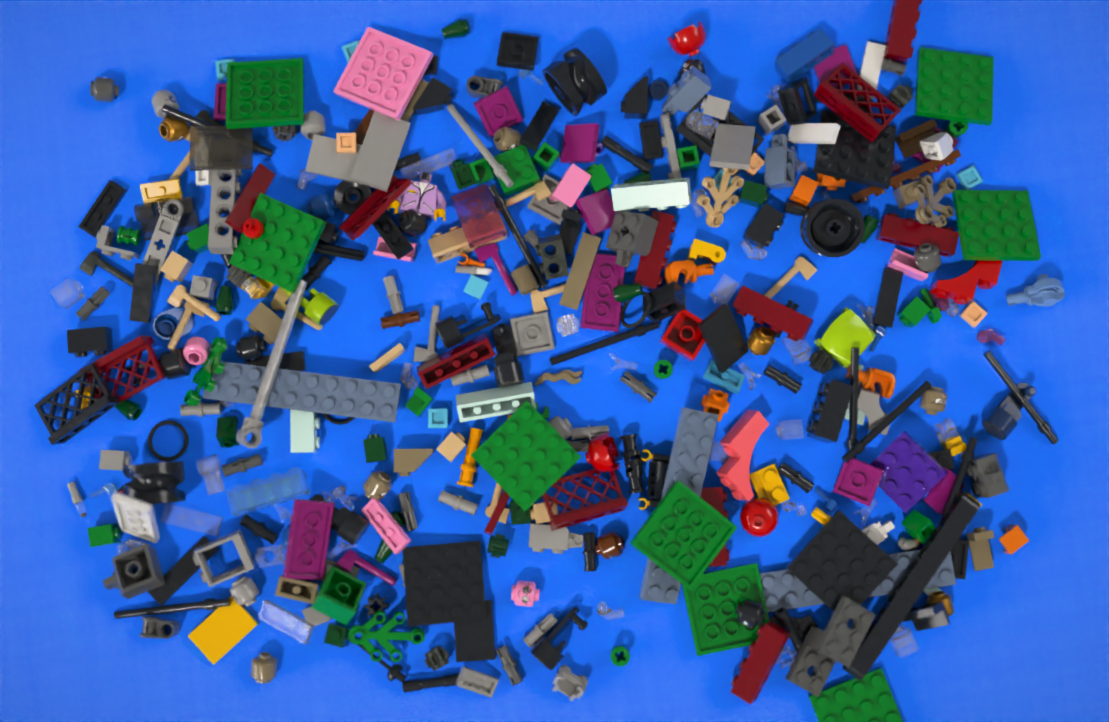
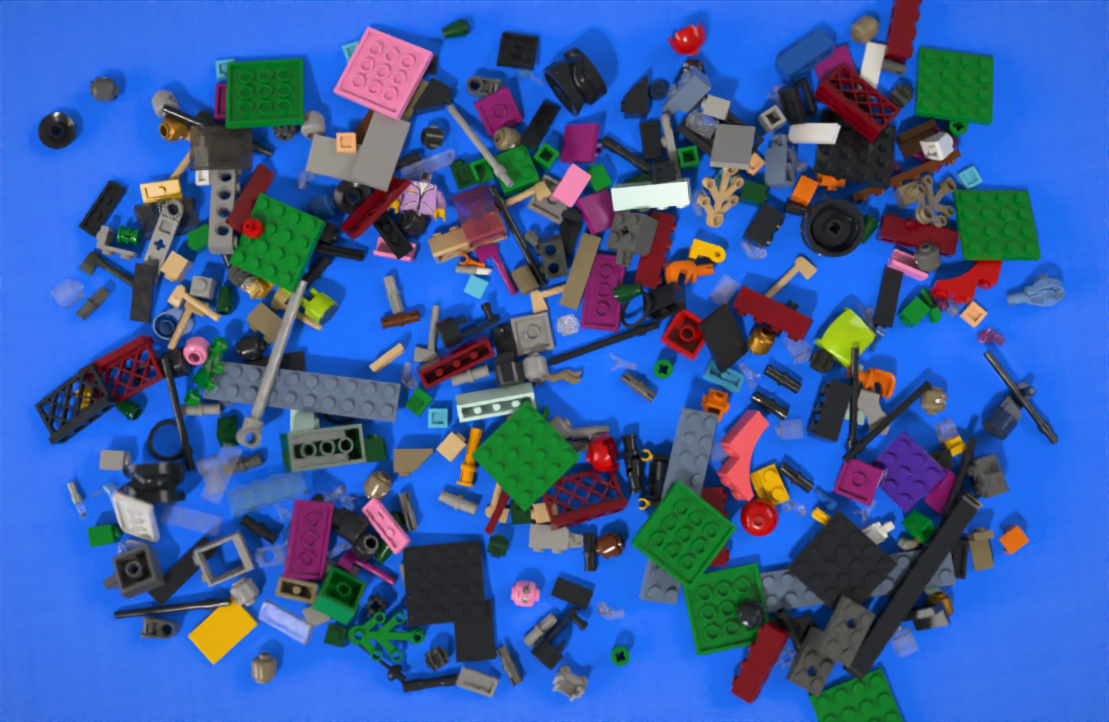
(51, 125): none -> black dish
(90, 340): black brick -> none
(186, 450): none -> black bar
(221, 473): none -> clear tile
(322, 448): none -> brick
(366, 546): none -> black head
(432, 137): none -> pearl dark grey gear
(535, 367): none -> light grey head
(572, 593): none -> black tile
(663, 170): none -> black bracket
(769, 405): none -> black pin
(864, 29): none -> dark tan head

